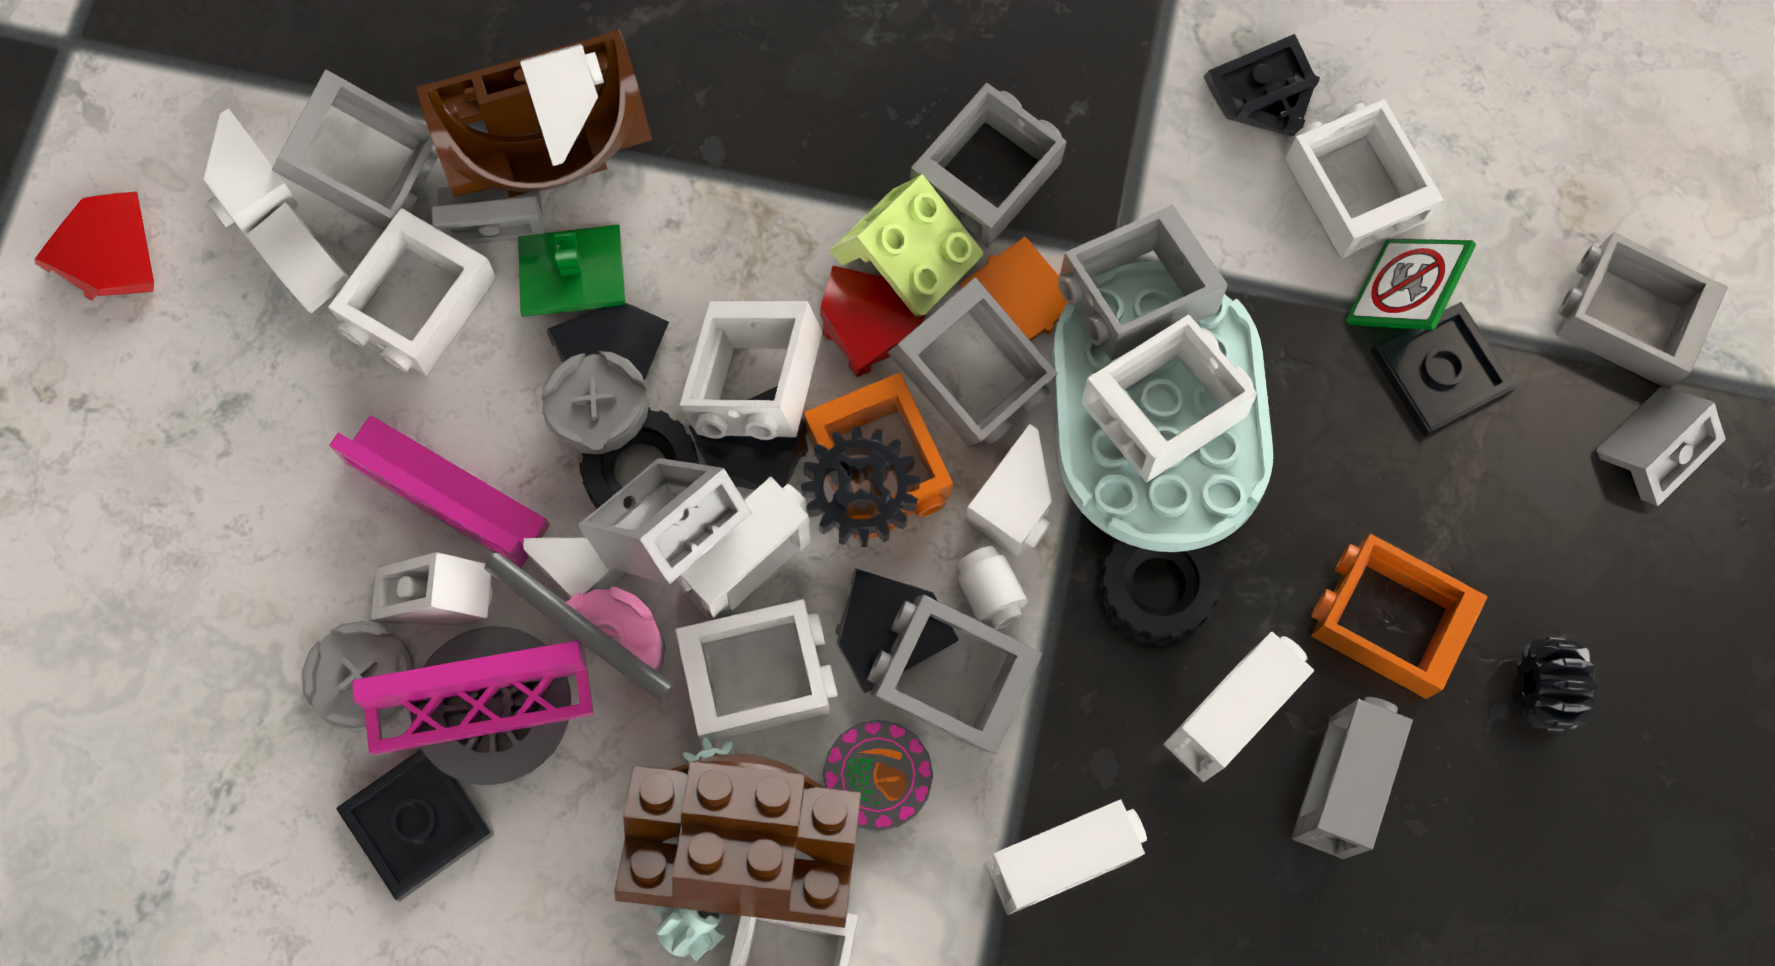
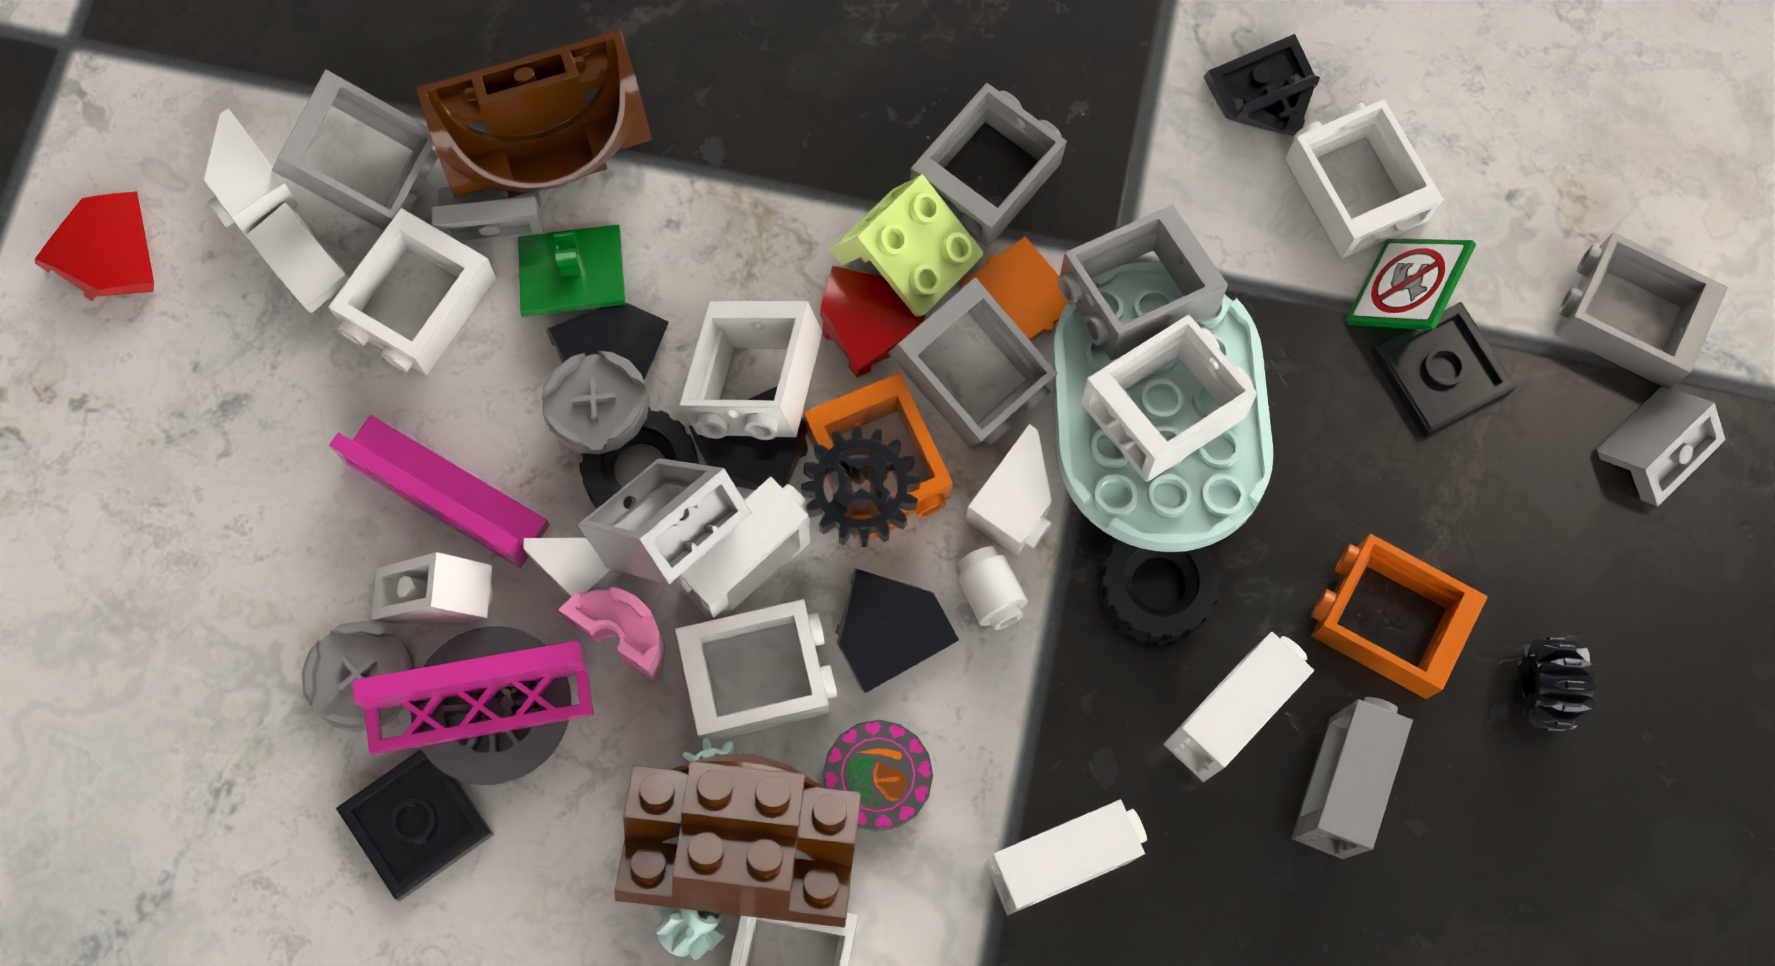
(562, 95): white slope -> none
(579, 627): dark grey bar -> none
(1003, 697): light grey window -> none

